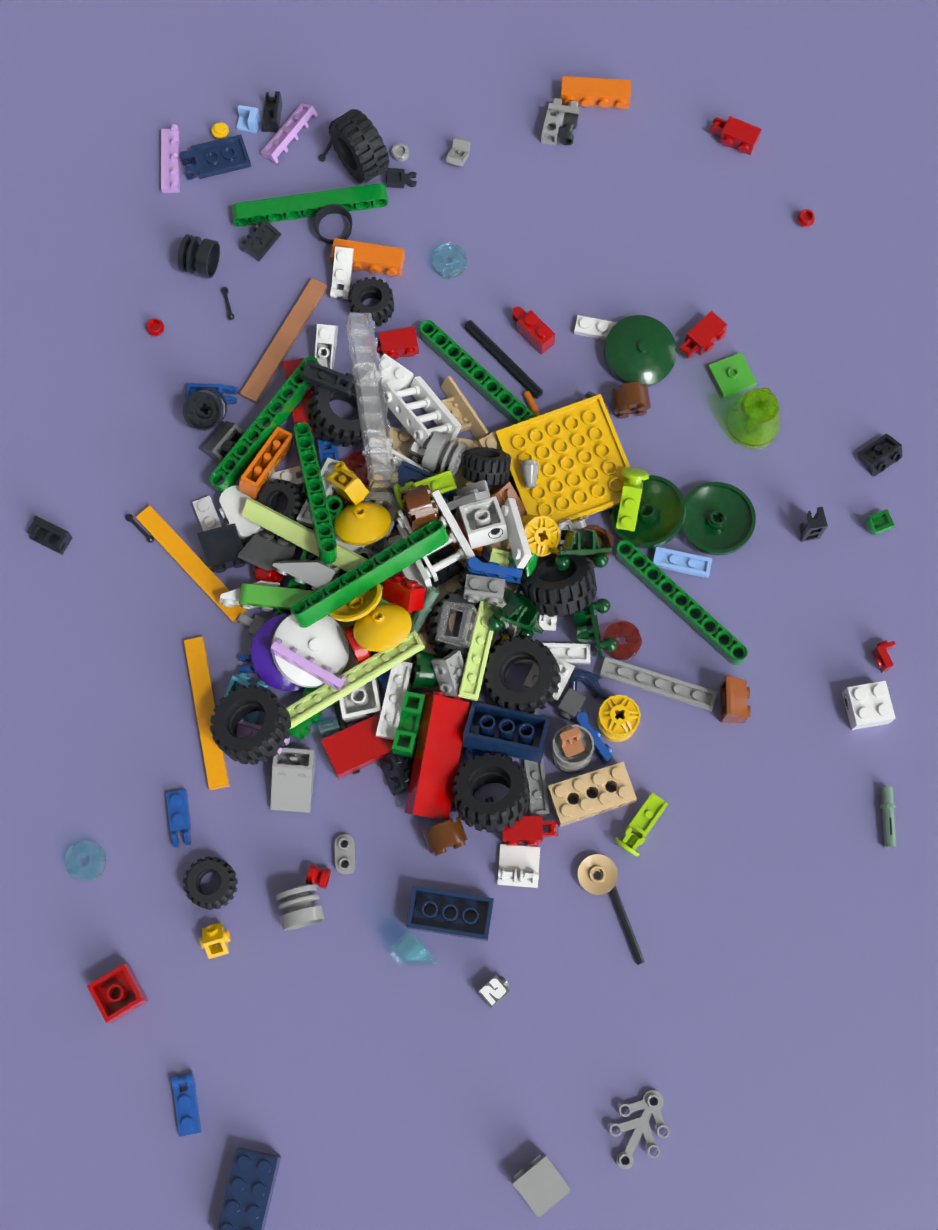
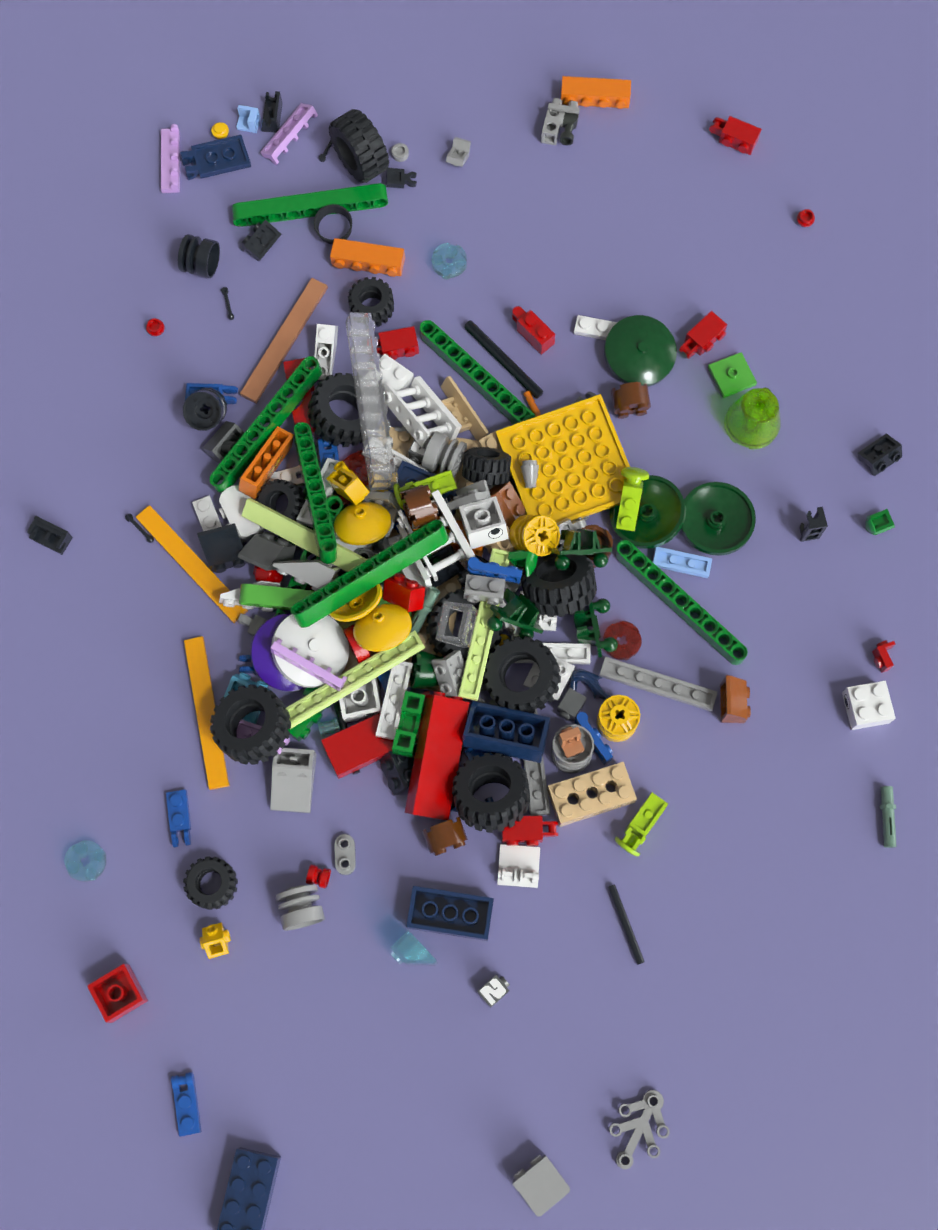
(328, 379): black plate -> none
(342, 272): white plate -> none
(516, 533): white plate -> none
(600, 864): tan dish -> none

